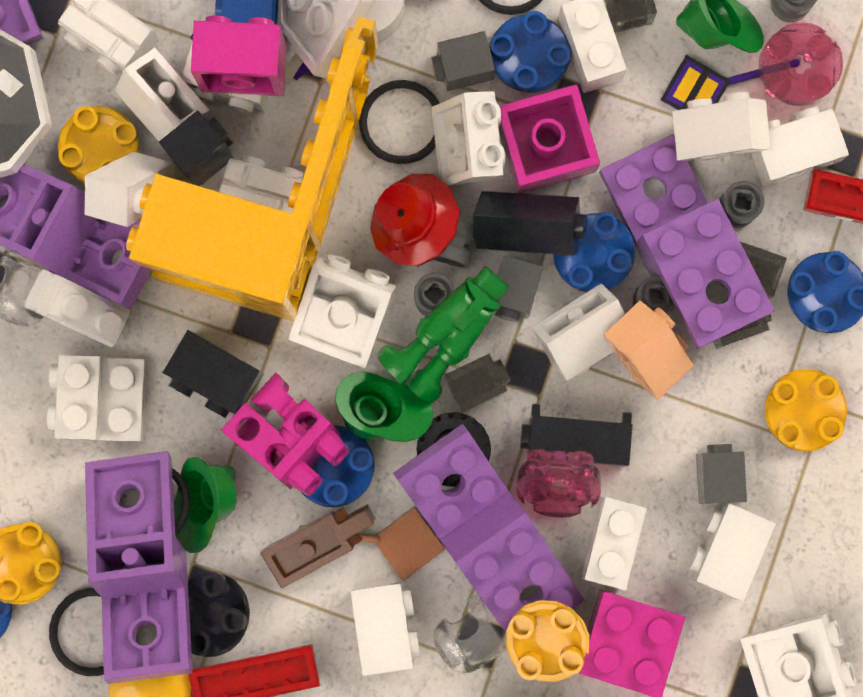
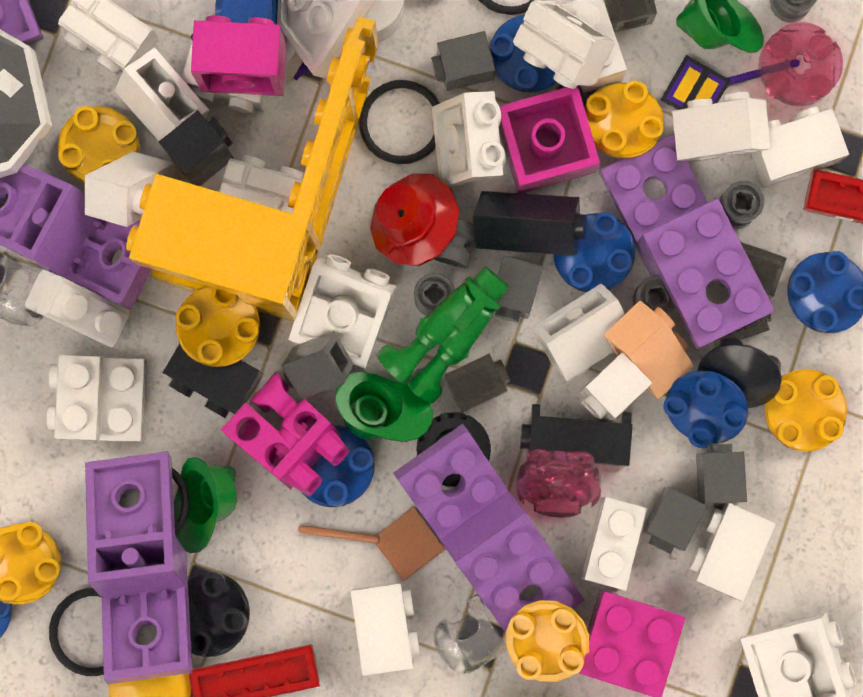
(216, 327): none -> yellow dish
(316, 544): reddish brown hinge -> none
(317, 365): none -> dark grey brick
(562, 44): none -> white brick
(613, 389): none -> white brick
(624, 119): none -> yellow dish
(673, 520): none -> dark grey brick
(706, 408): none -> blue dish
(748, 367): none -> black dish

